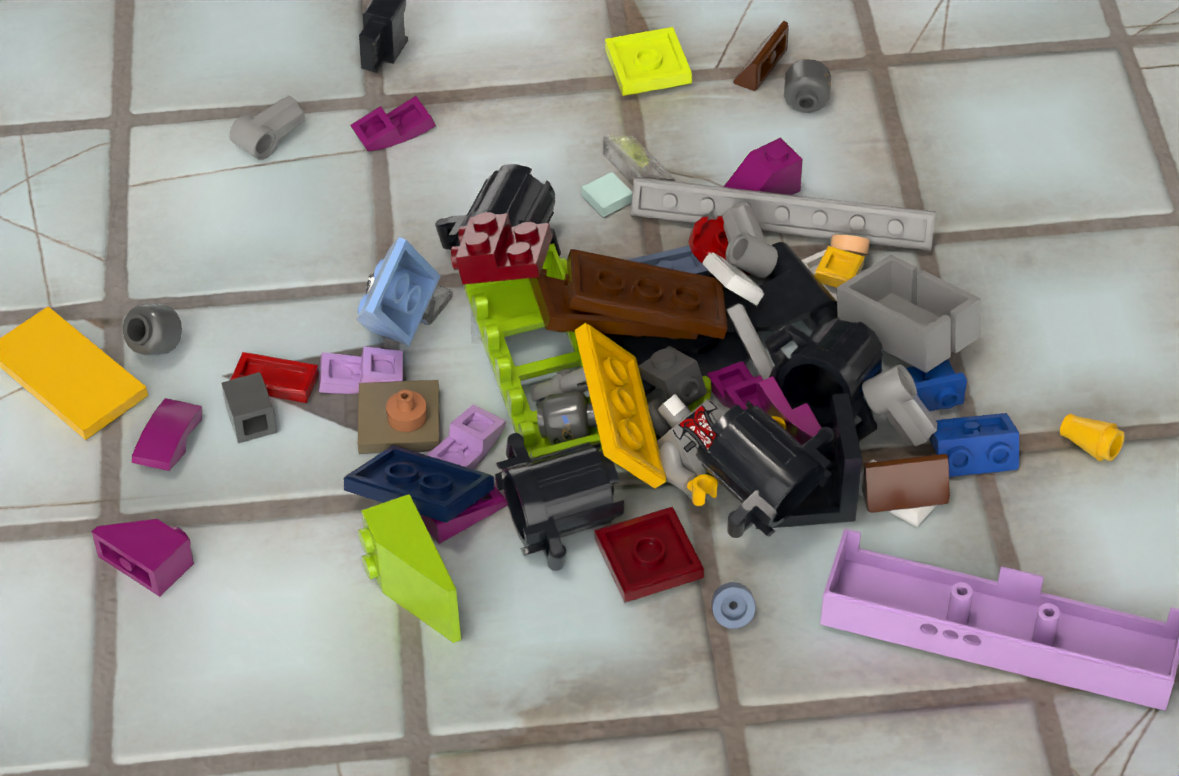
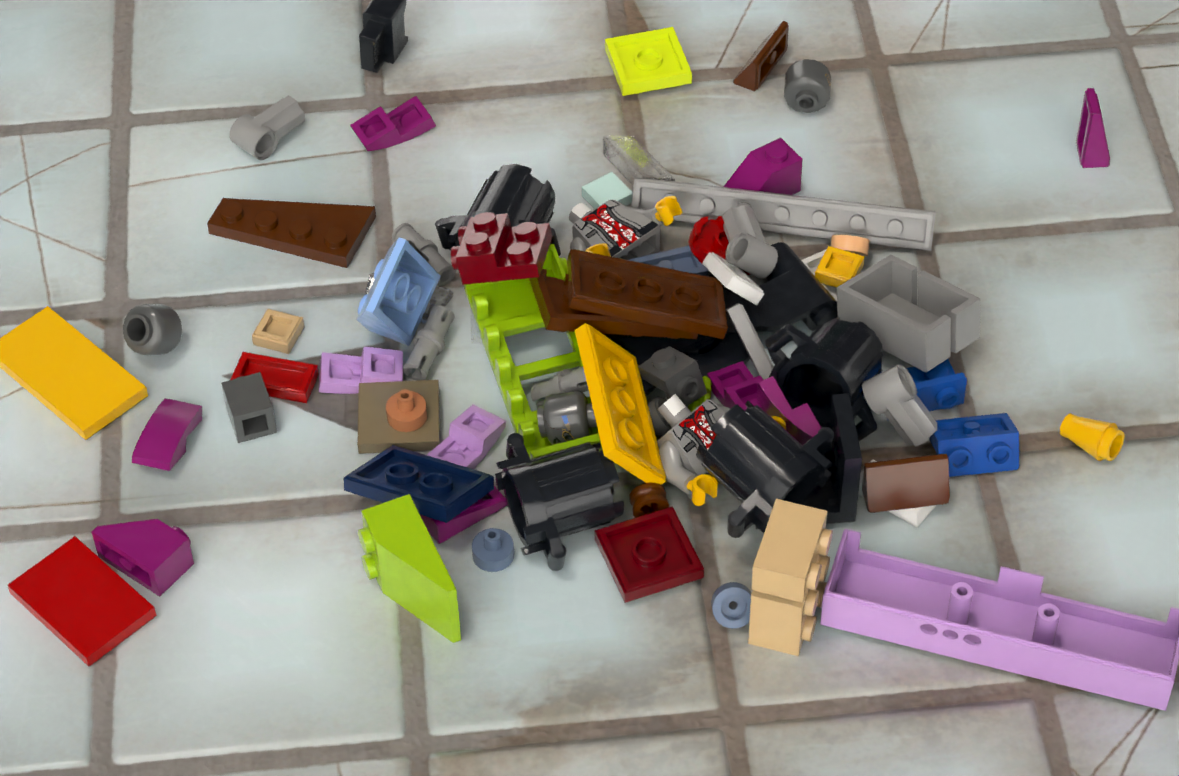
(82, 600): none -> red tile
(278, 331): none -> tan tile
(298, 228): none -> reddish brown wing
(428, 342): none -> light grey pin
(444, 269): none -> light grey pin
(492, 550): none -> sand blue tile
(621, 229): none -> torso
(648, 499): none -> reddish brown bush
(789, 577): none -> tan piece
(1091, 135): none -> magenta slope

